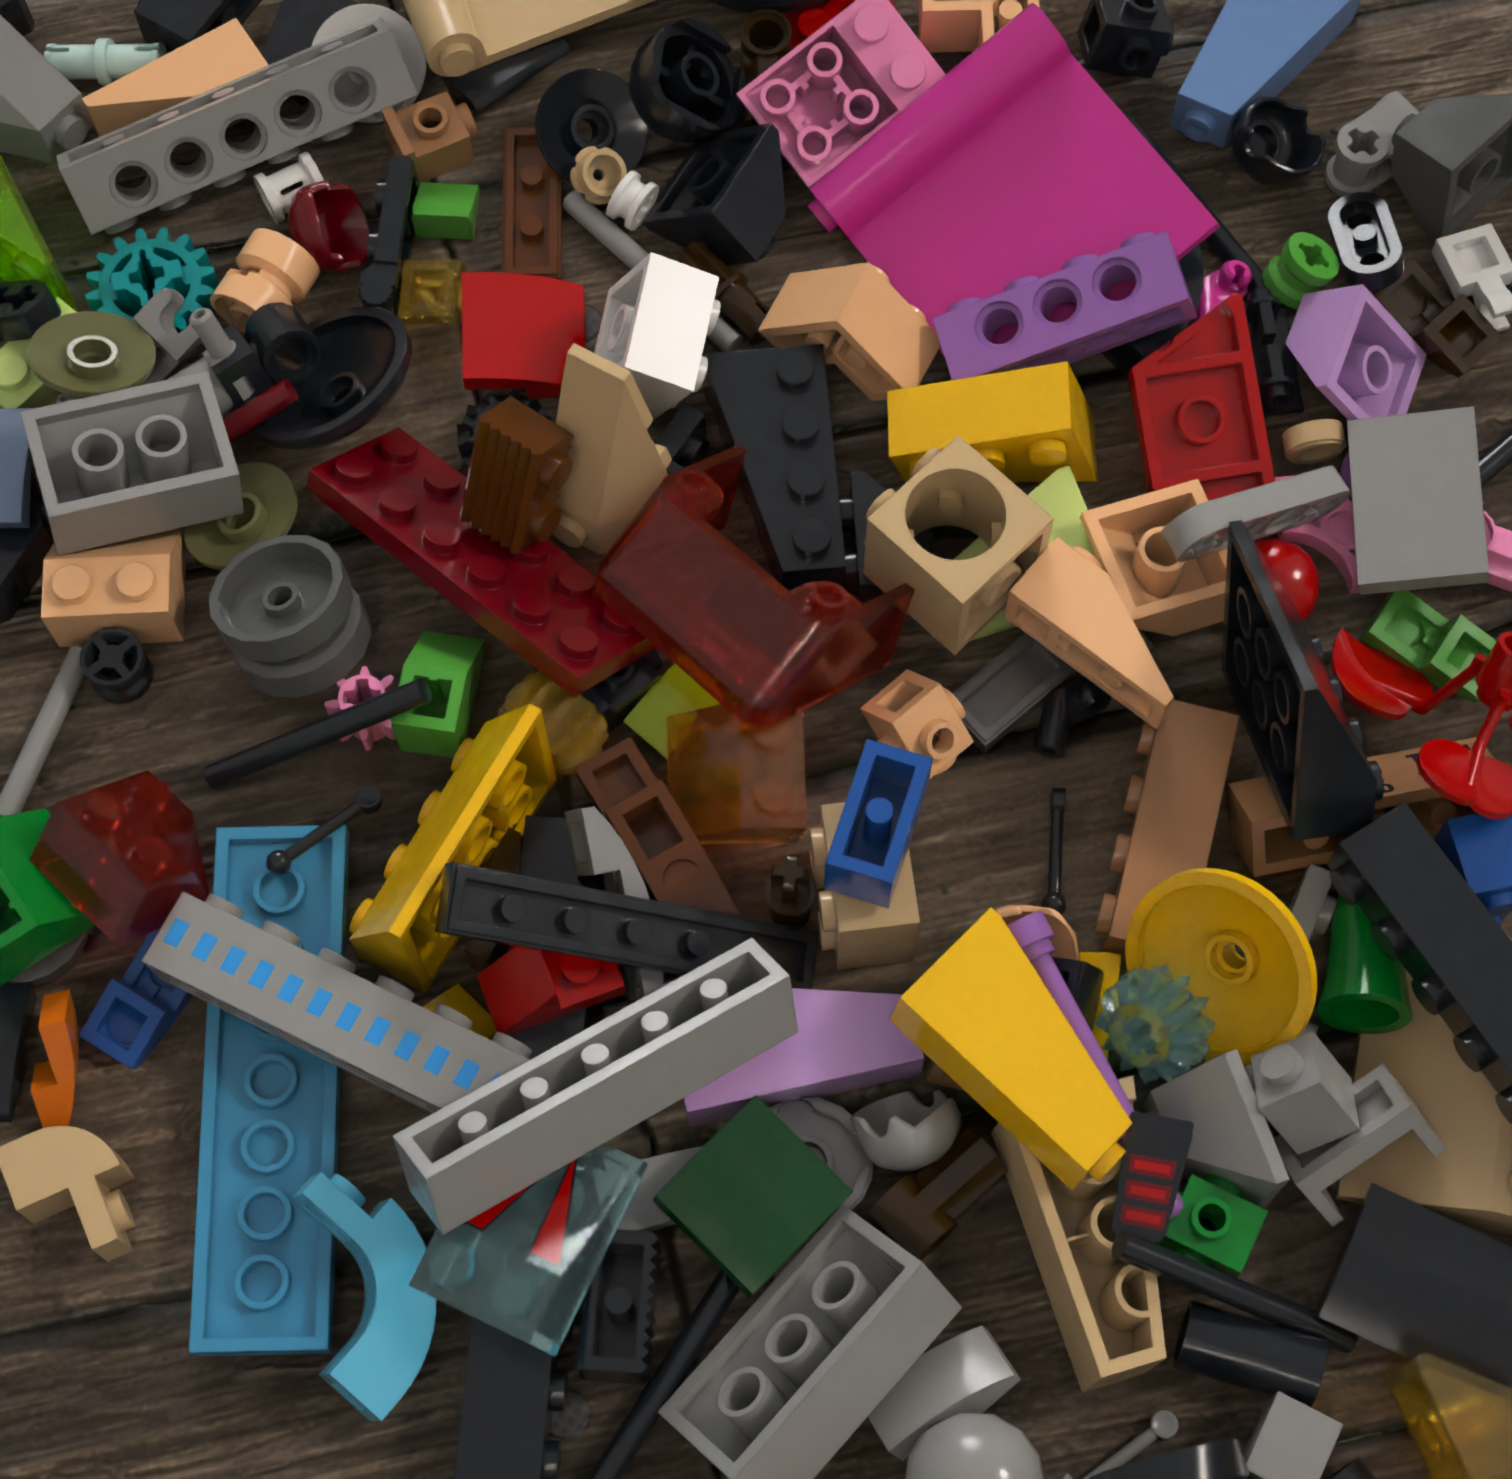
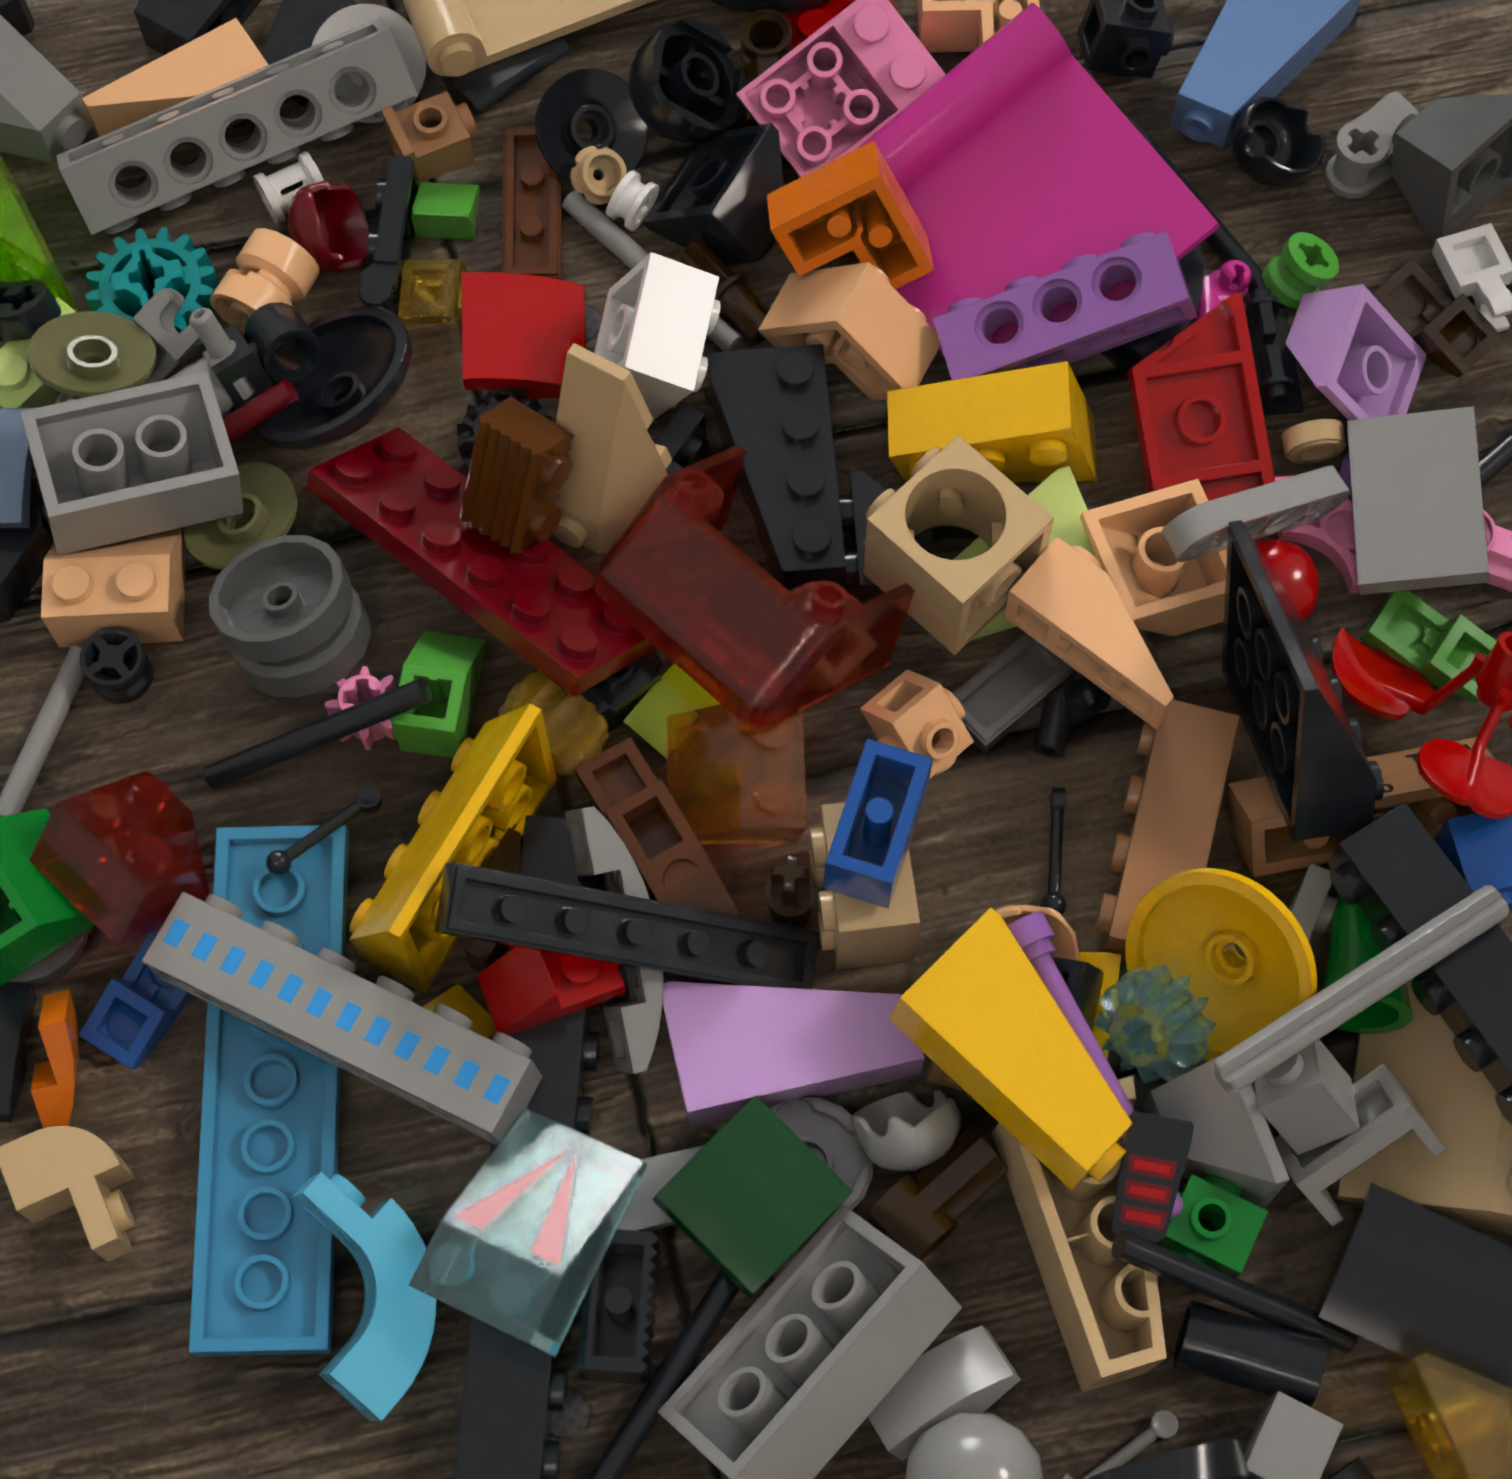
(101, 60): light aqua pin -> none
(596, 1085): light grey brick -> none
(849, 208): none -> orange brick
(1359, 989): none -> light grey axle
(1366, 240): black plate -> none

